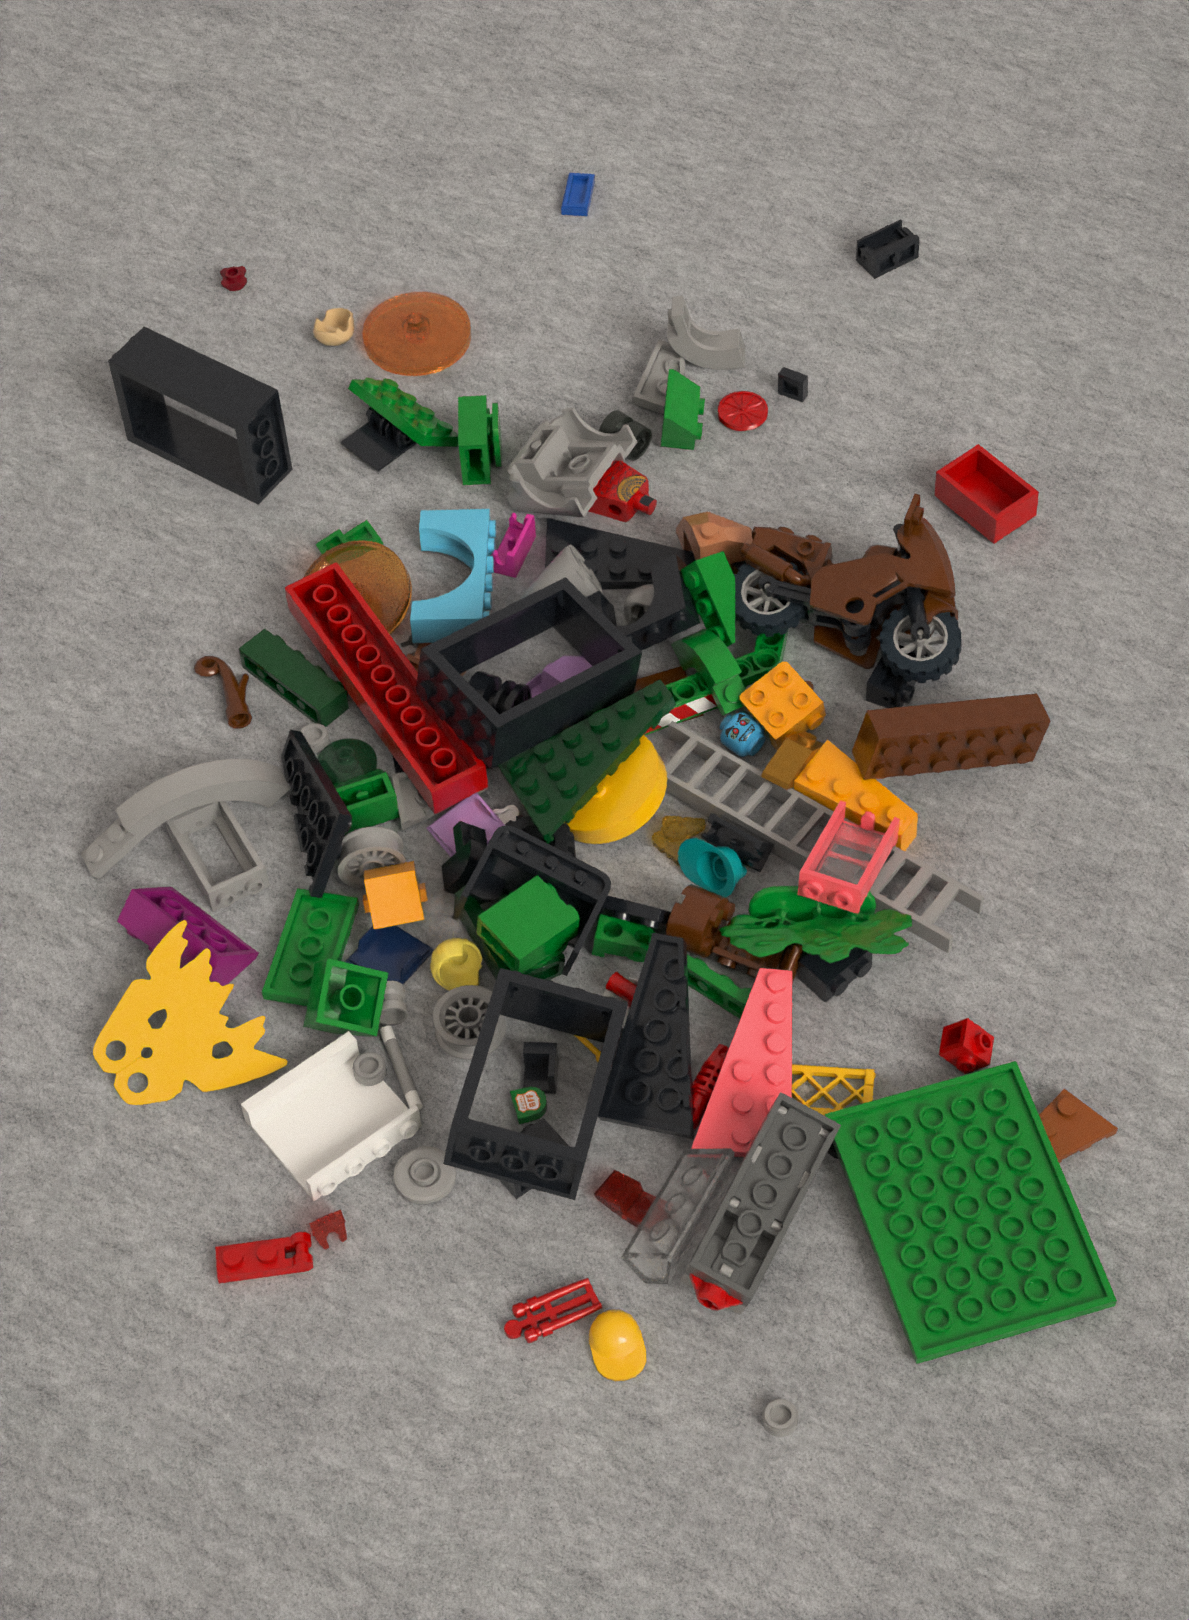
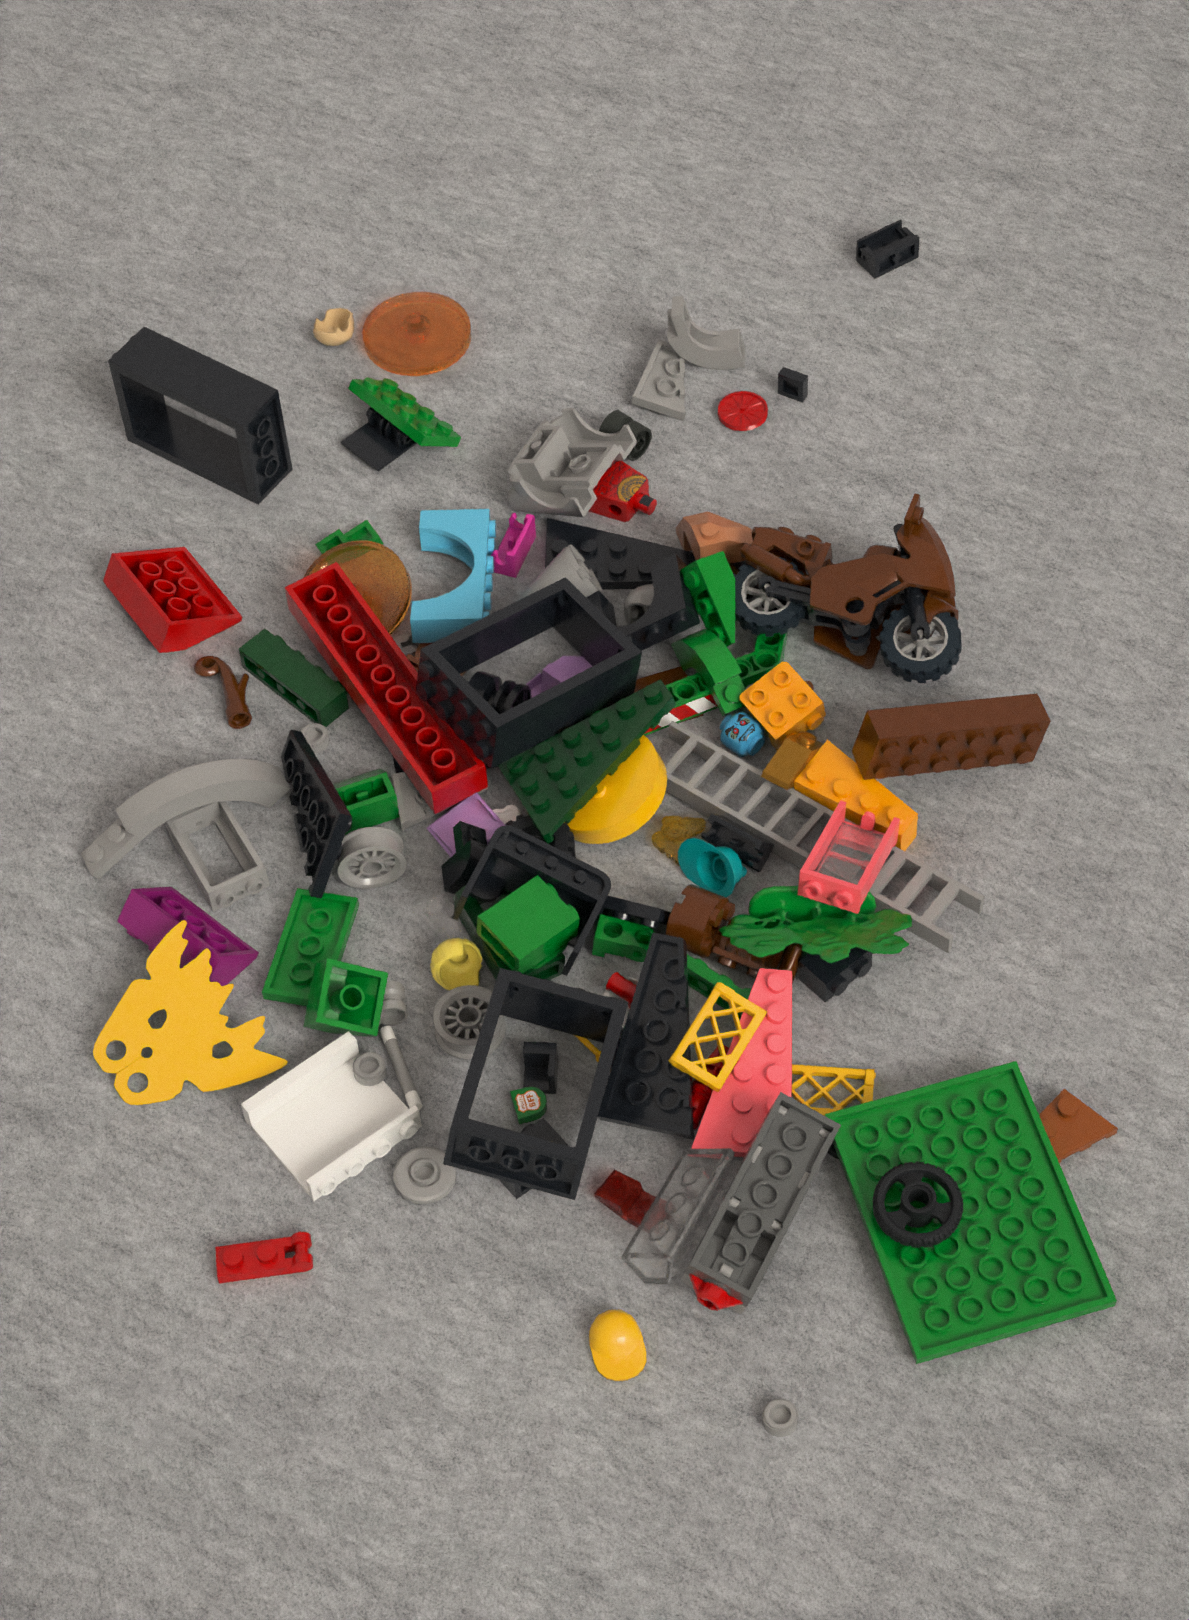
(169, 597): none -> red slope
(233, 278): dark red plate -> none
(324, 1225): clear red tile -> none
(359, 761): clear green dish -> none
(392, 952): dark blue piece -> none
(394, 895): light orange plate -> none
(478, 439): green brick -> none
(514, 1328): red piece -> none
(578, 194): blue tile -> none
(681, 412): green slope -> none
(737, 1005): none -> yellow window
(887, 689): black hinge -> none
(894, 1222): none -> black wheel
(966, 1046): red brick -> none
(986, 493): red piece -> none

